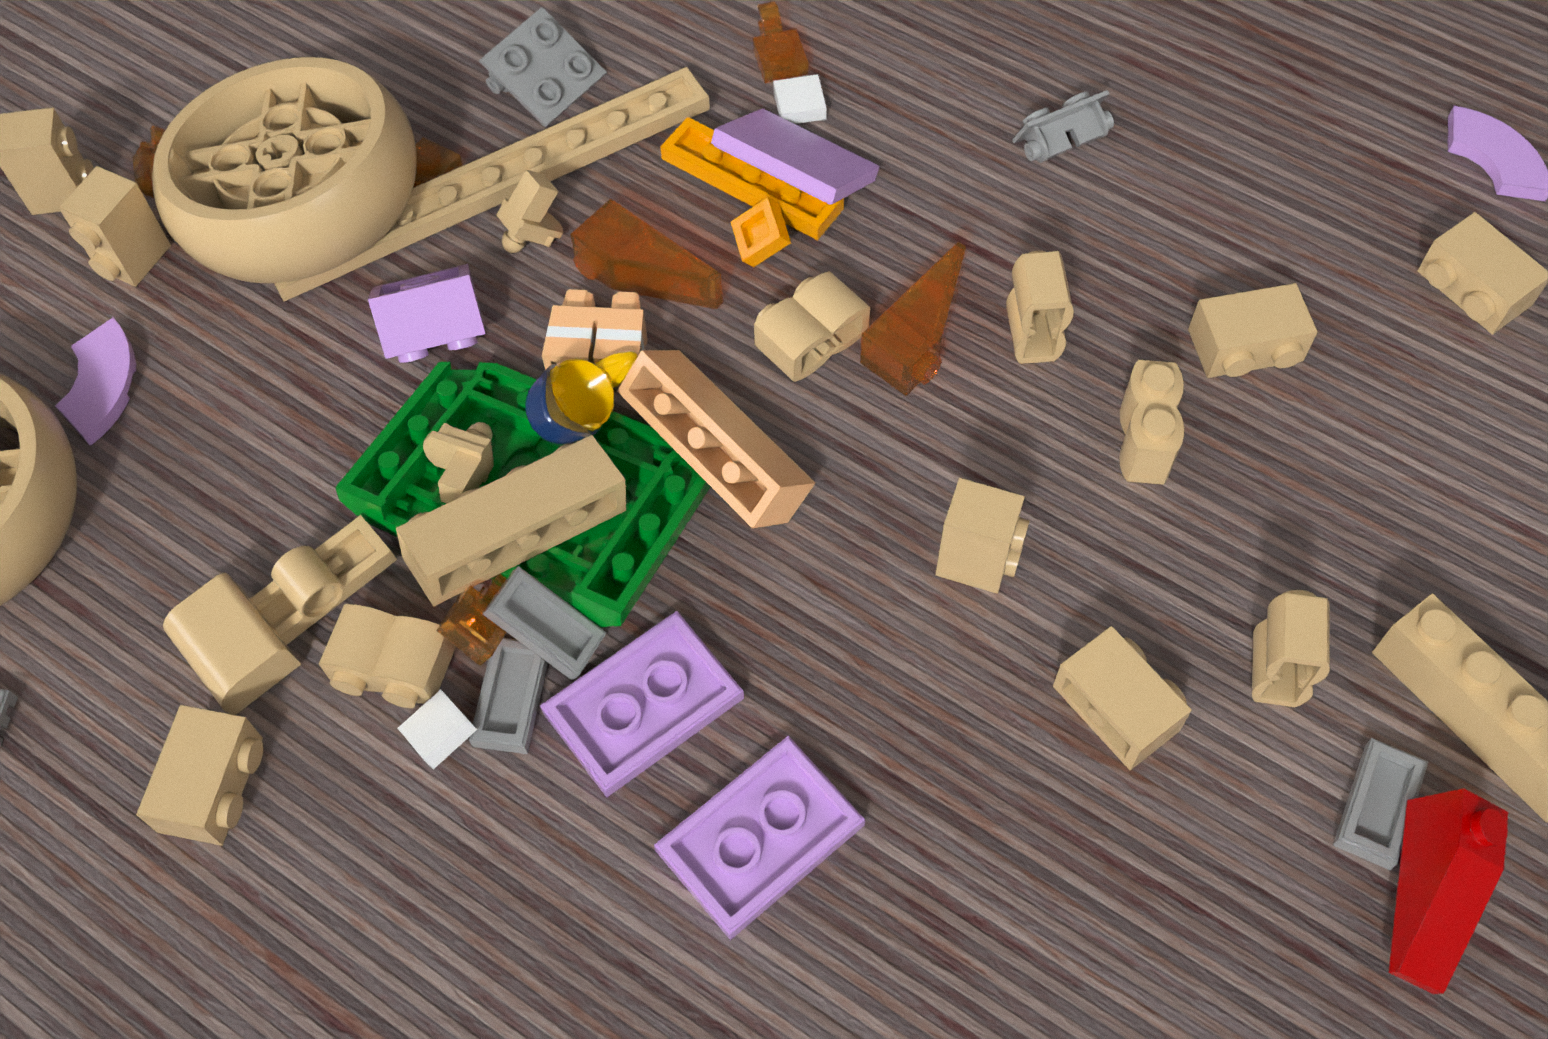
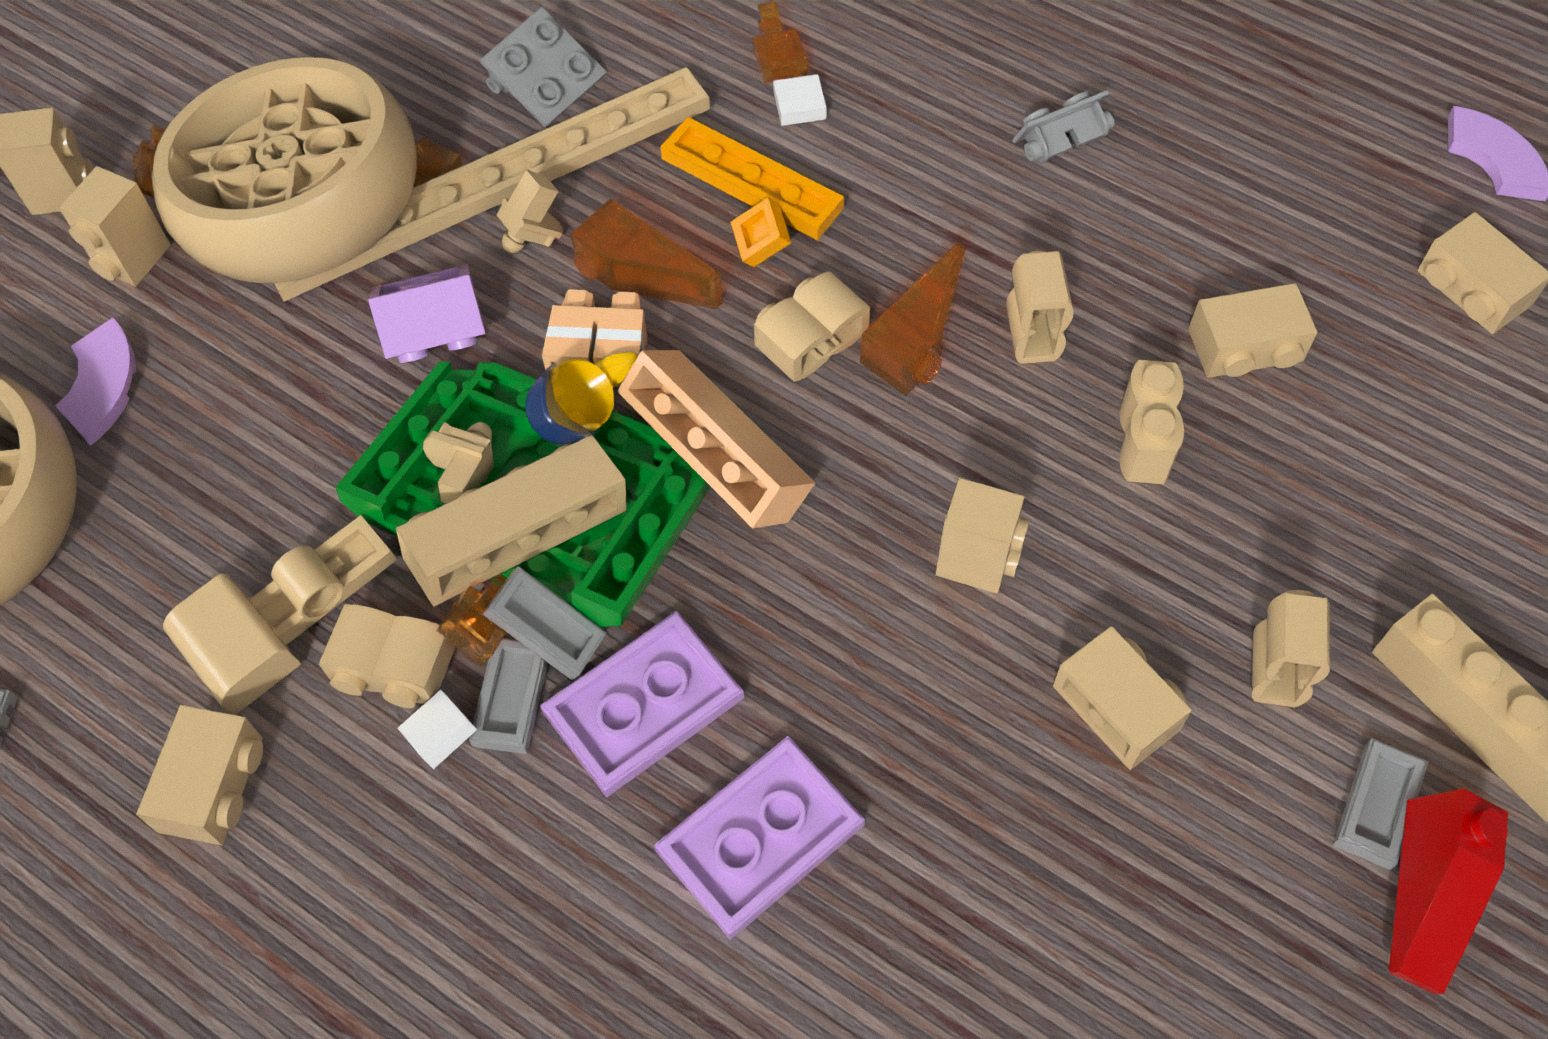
(795, 155): lavender tile -> none

